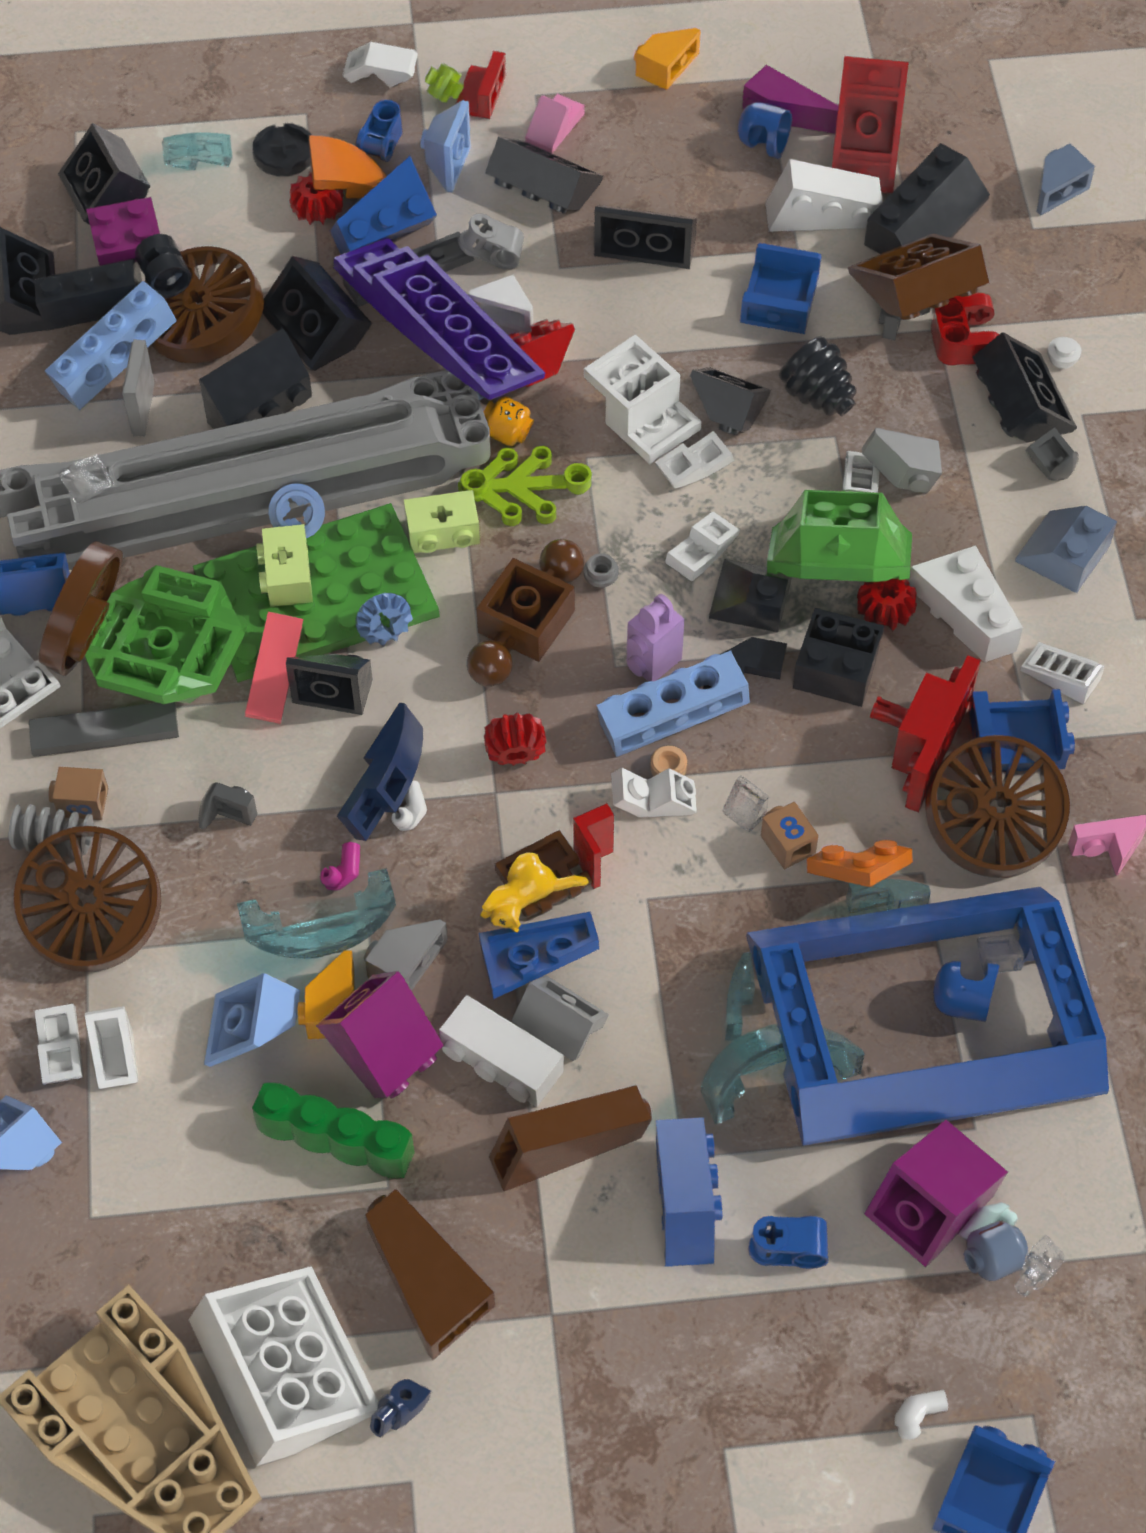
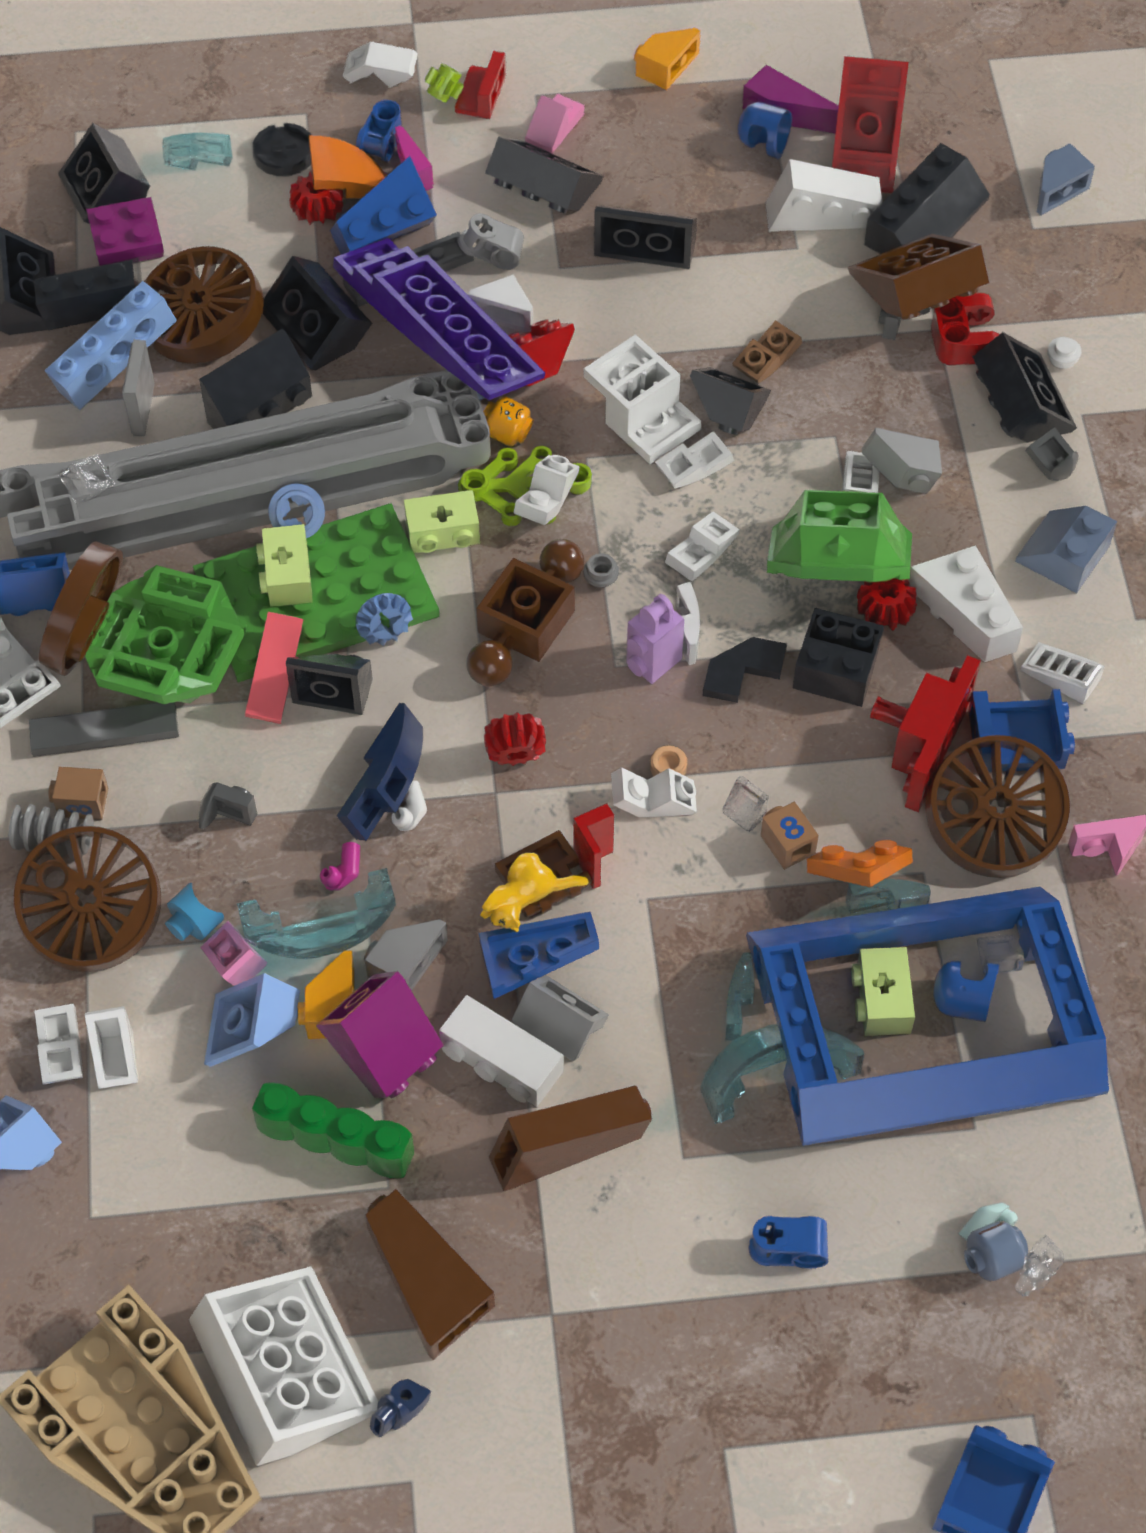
(163, 265): black wheel -> none
(191, 916): none -> dark azure piece
(233, 955): none -> bright pink slope
(407, 147): none -> dark pink slope
(448, 144): light blue slope -> none
(548, 489): none -> white slope
(664, 719): light blue brick -> none
(687, 1190): wedge -> none
(688, 608): none -> white slope
(750, 596): black slope -> none
(768, 353): none -> medium nougat slope
(781, 288): blue panel -> none
(820, 377): black piece -> none
(886, 971): none -> yellowish green brick
(914, 1410): white arm -> none
(934, 1191): magenta slope -> none

